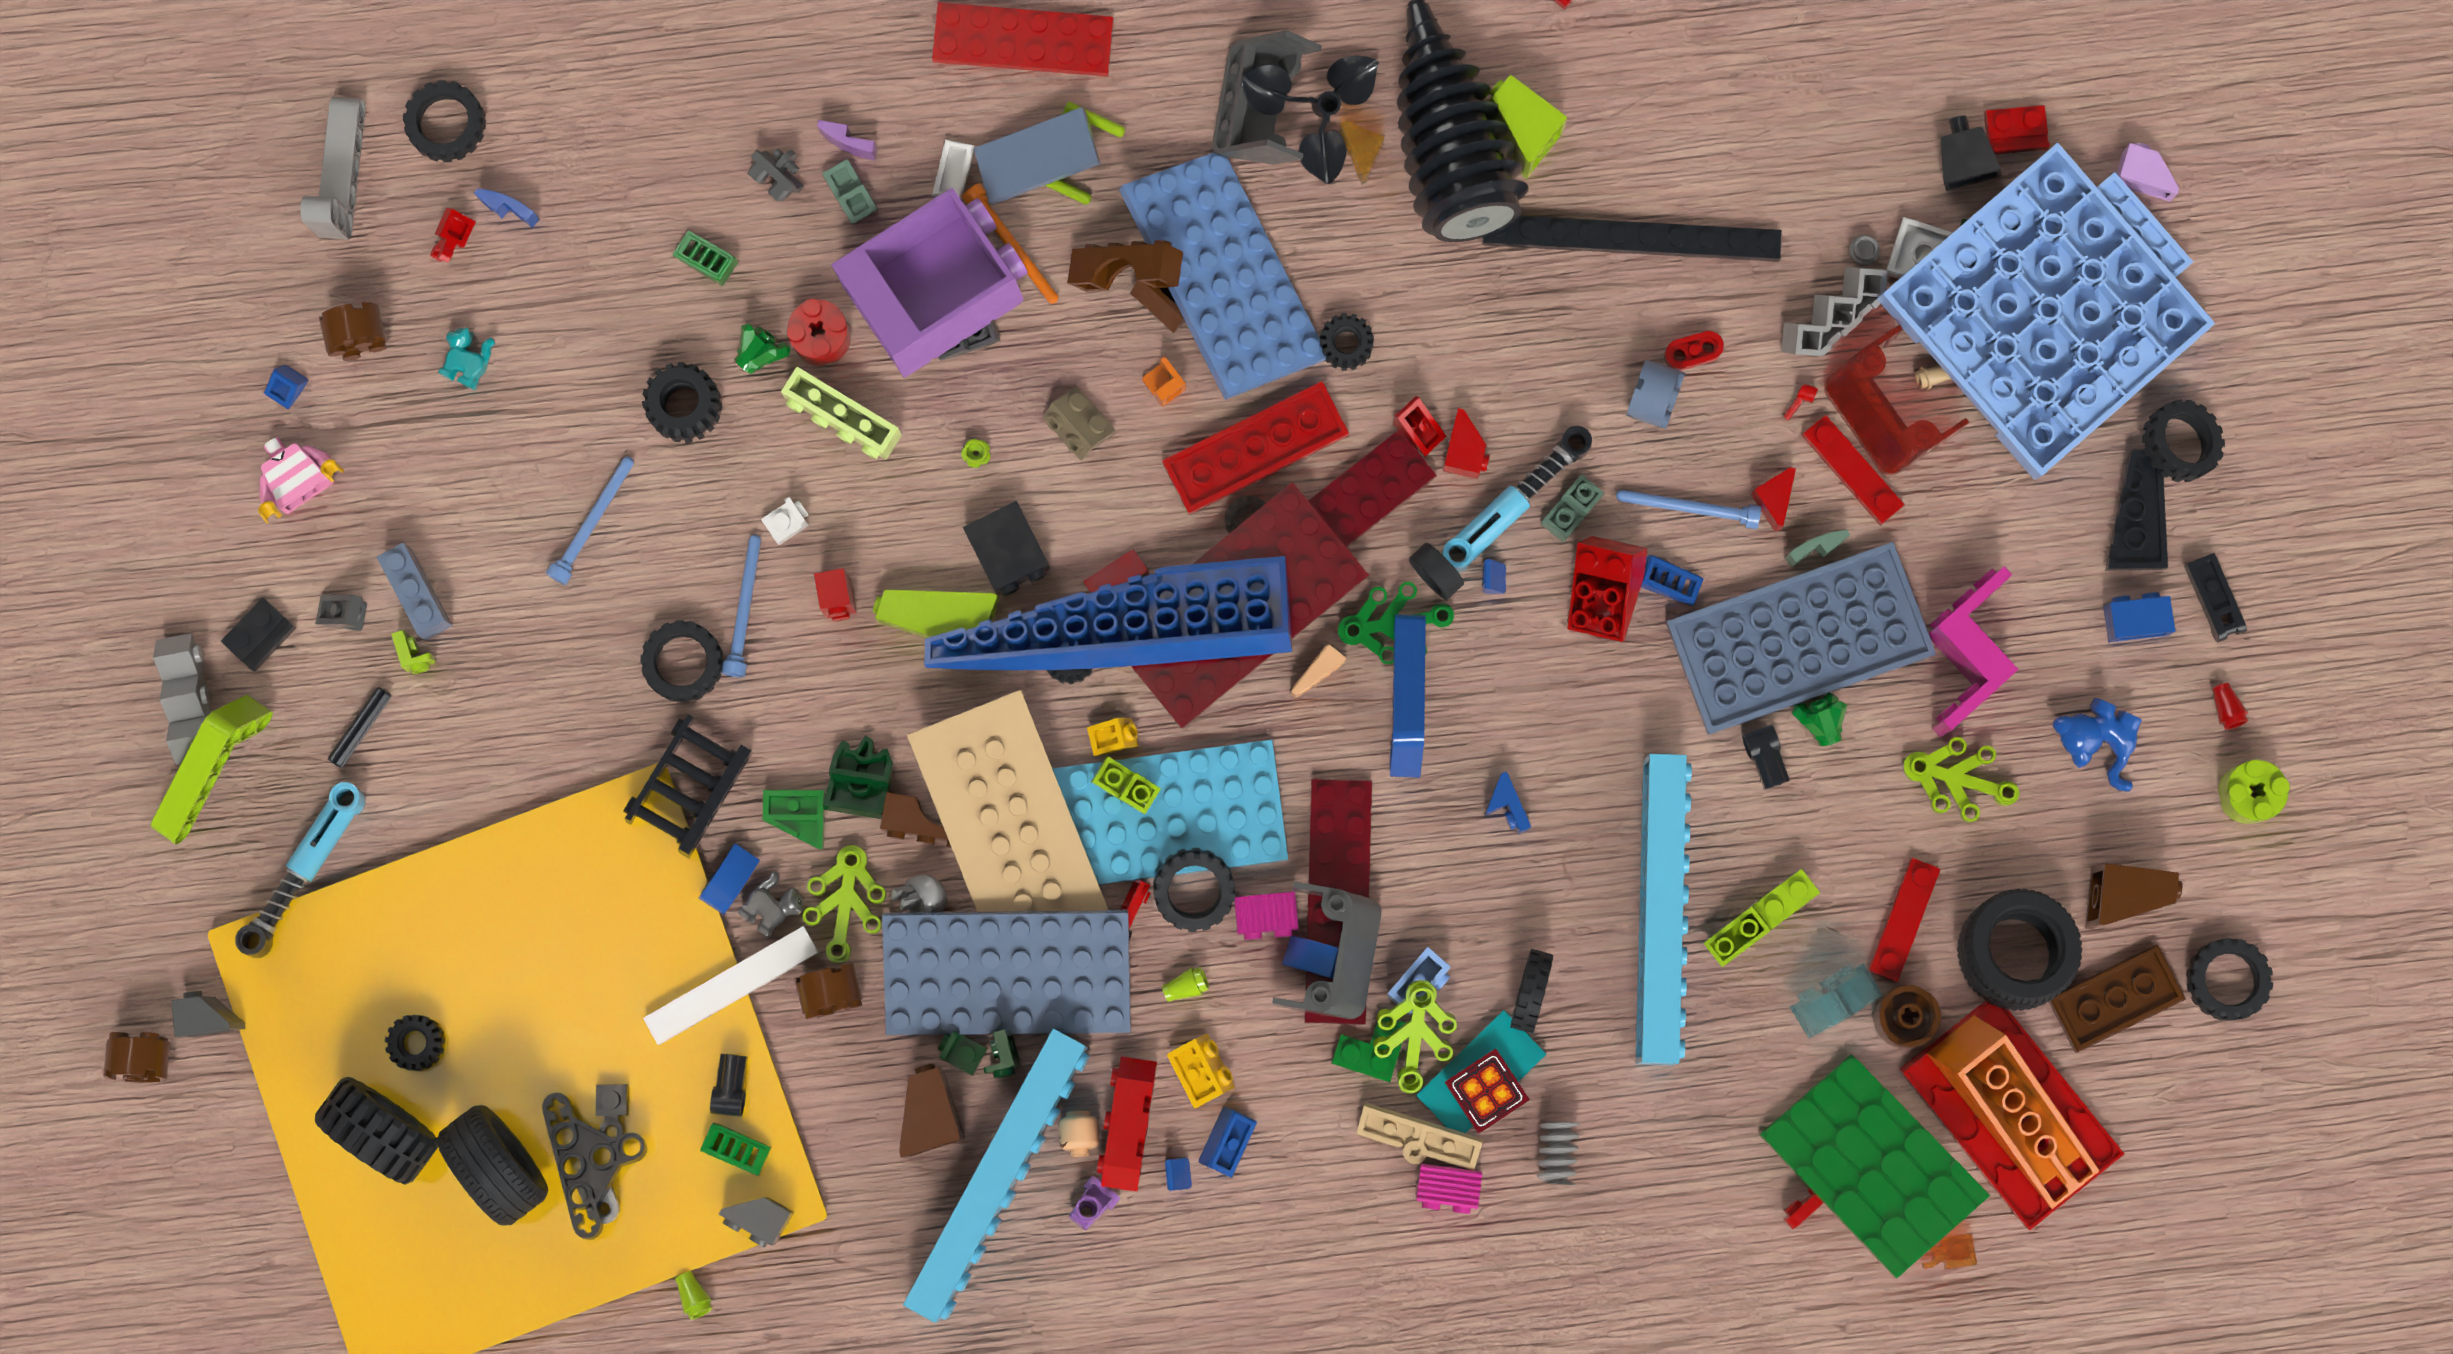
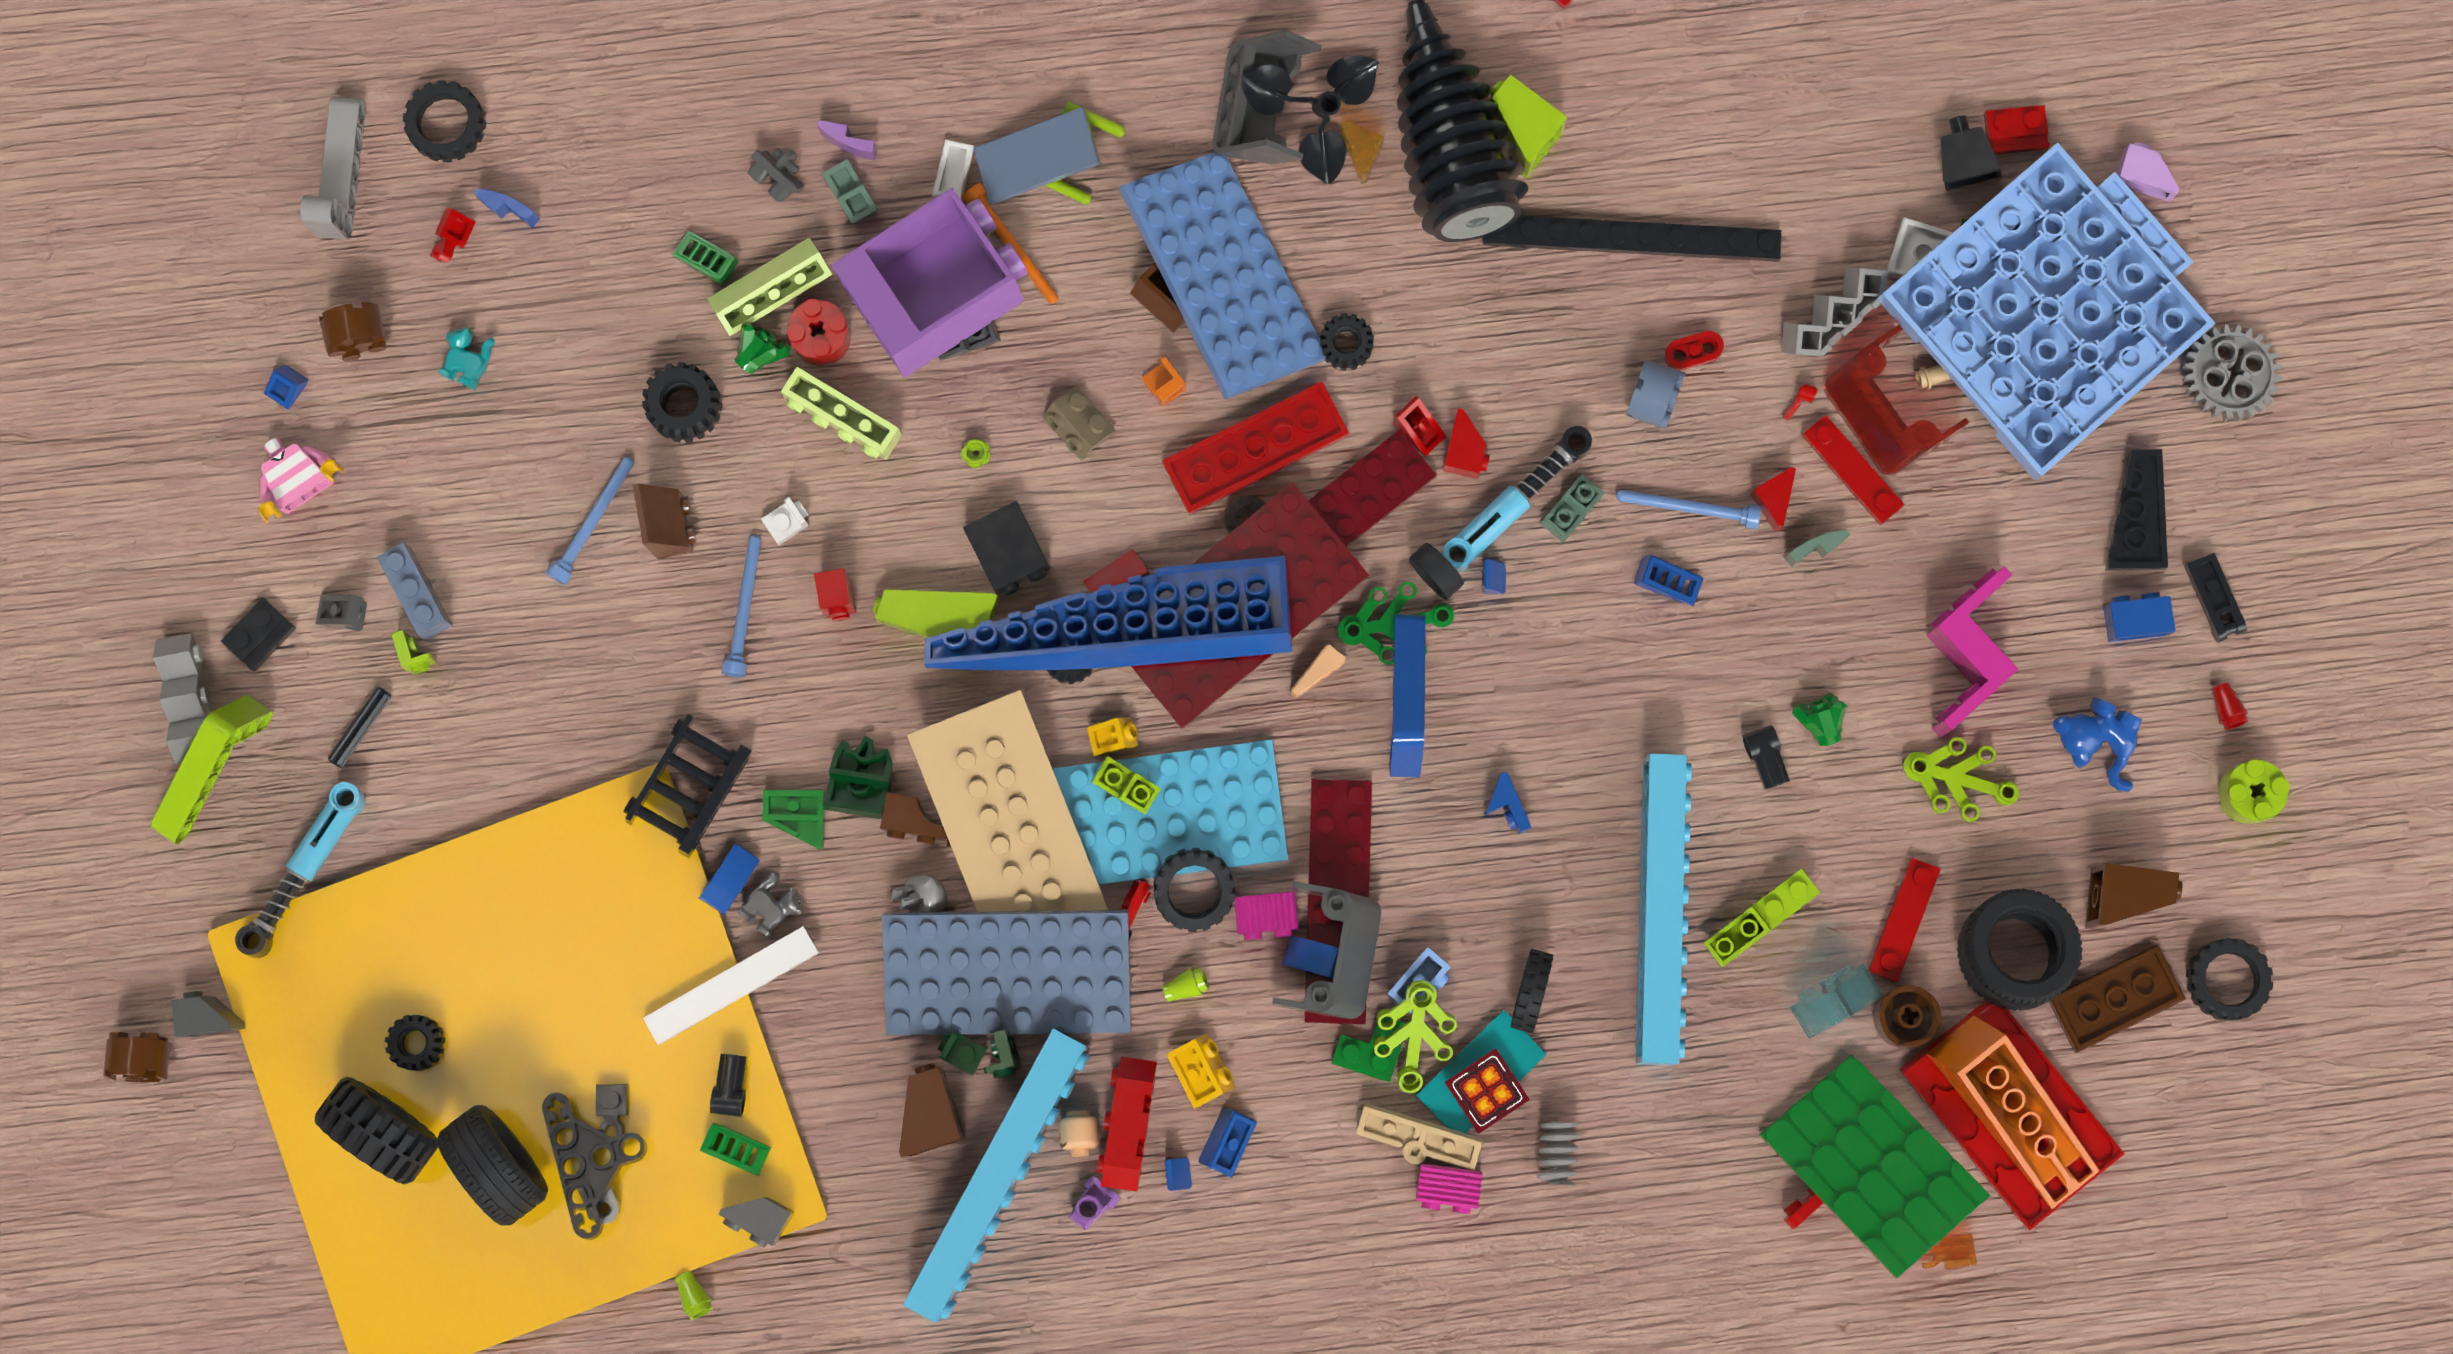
(663, 636): black tyre -> none
(664, 520): none -> reddish brown slope
(769, 286): none -> yellowish green brick
(828, 991): reddish brown brick -> none
(846, 898): lime plant -> none
(1022, 39): red plate -> none
(1098, 266): reddish brown arch -> none
(1605, 587): red slope -> none
(1800, 638): sand blue plate -> none
(1864, 250): light grey plate -> none
(2206, 429): black tyre -> none
(2256, 384): none -> light grey gear

